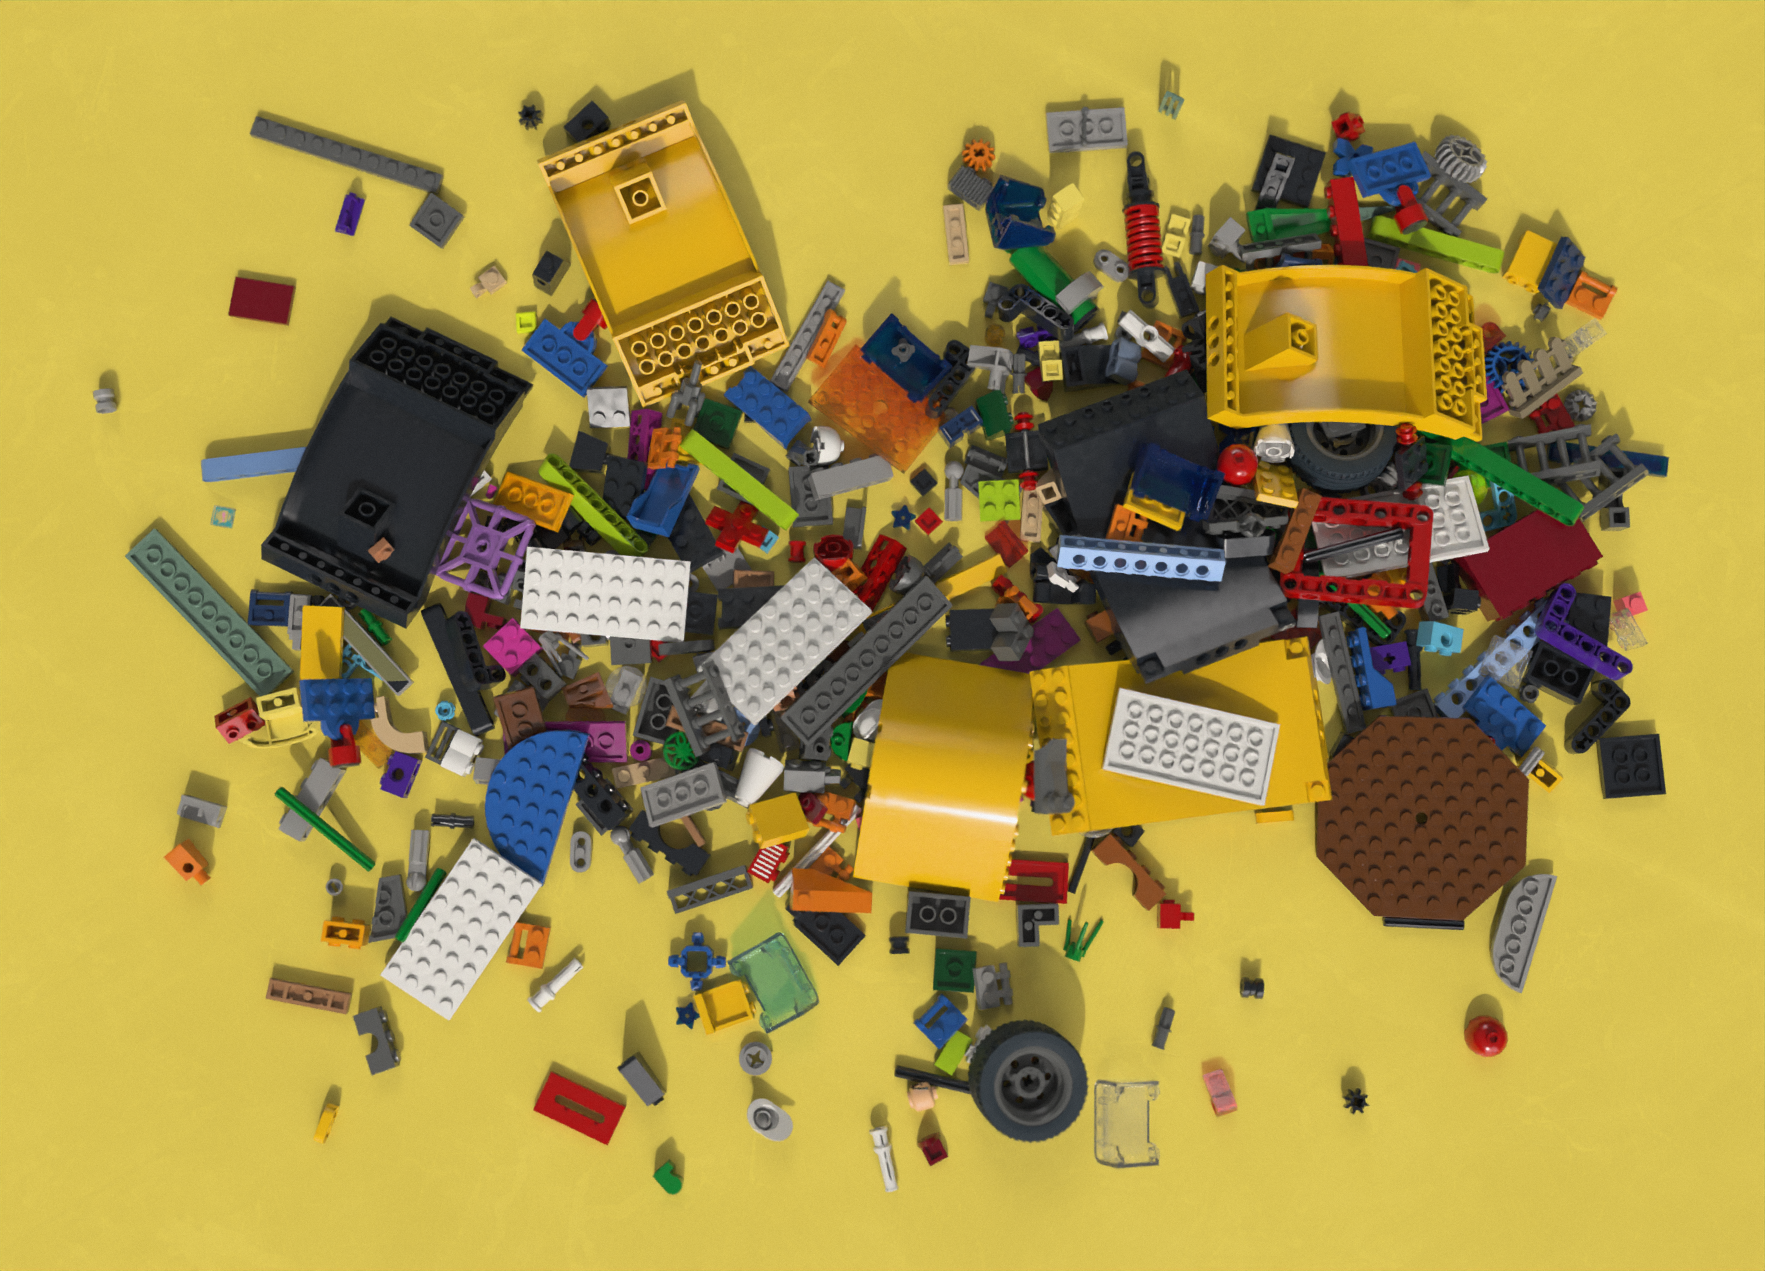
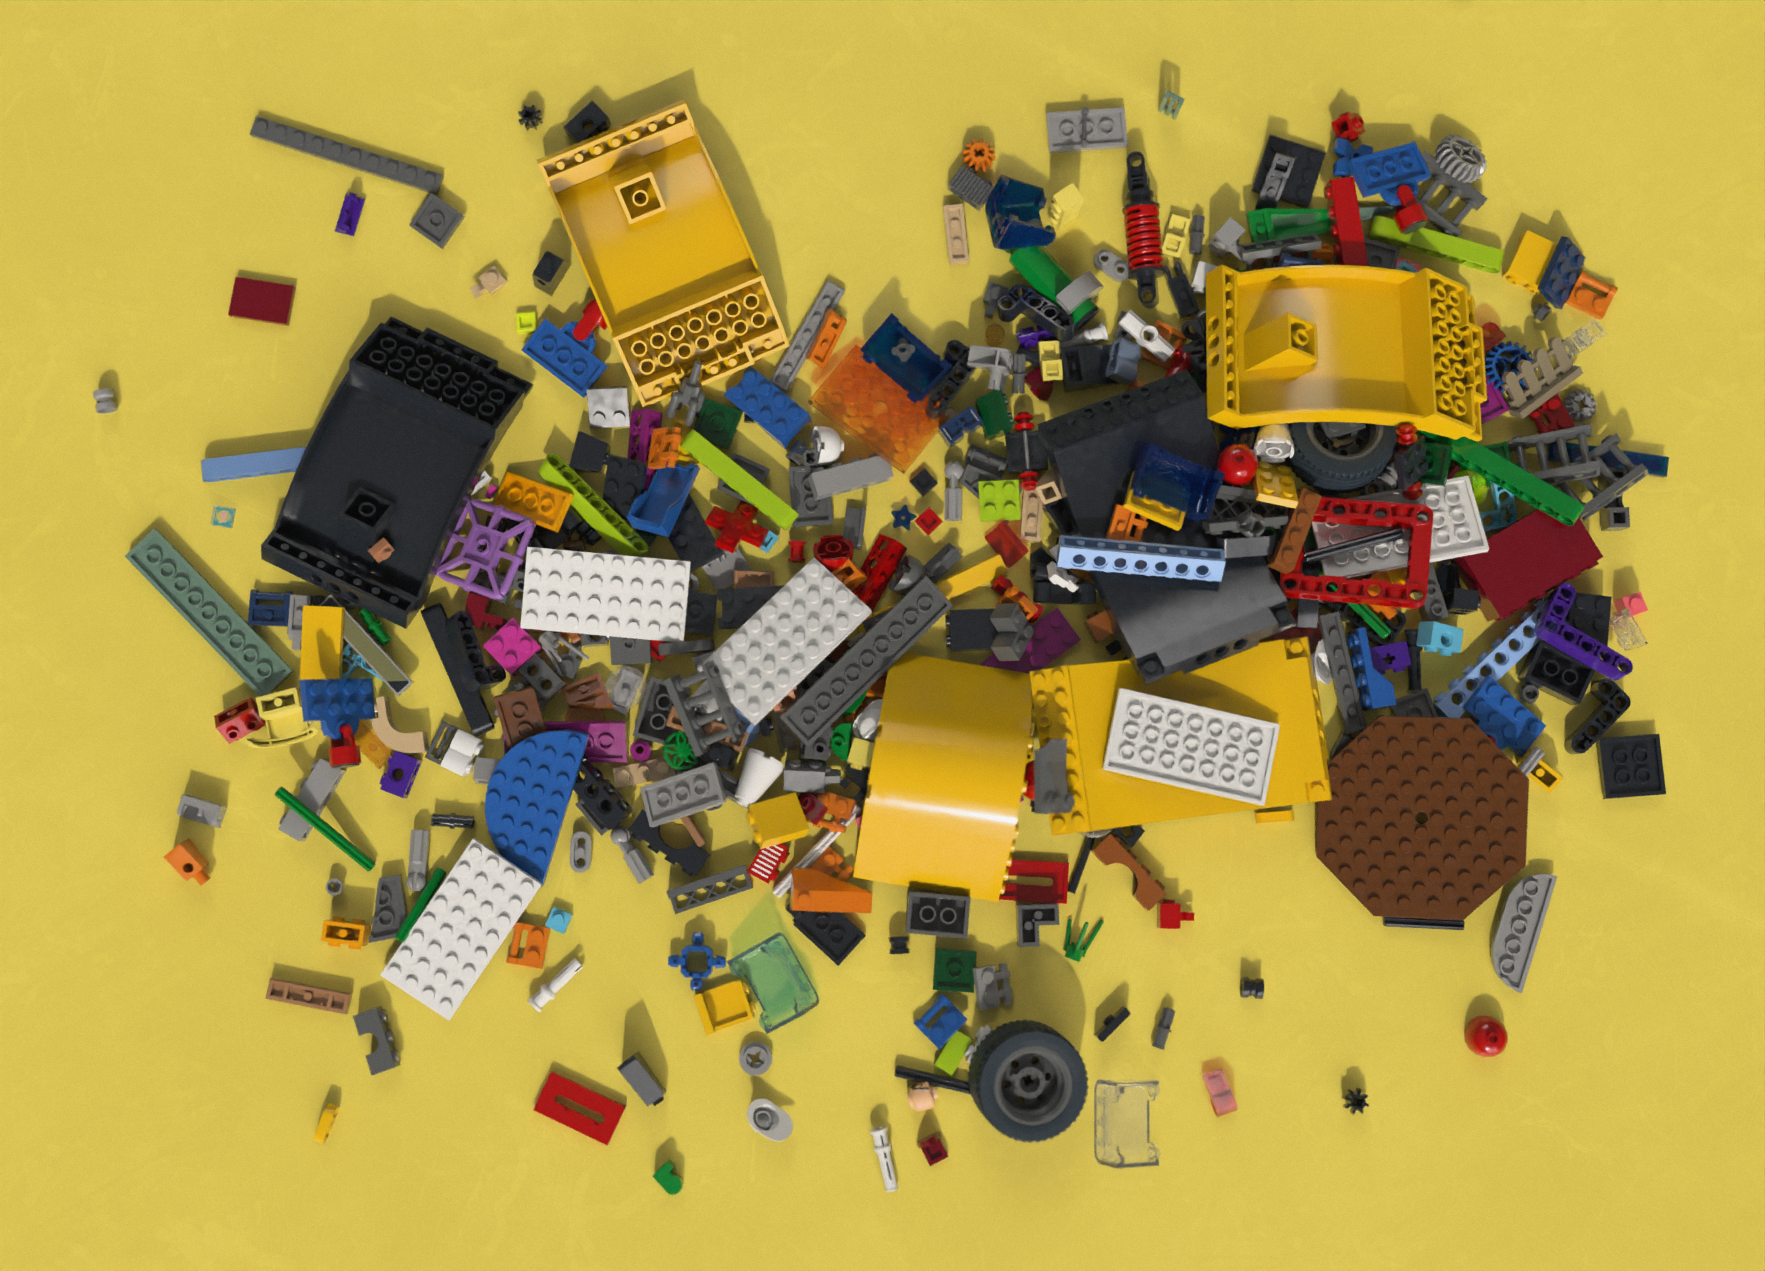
(439, 710): medium azure plate -> none
(558, 920): none -> medium azure plate
(693, 1015): clear blue plate -> none
(1111, 1023): none -> black plate
(1505, 661): clear plate -> none

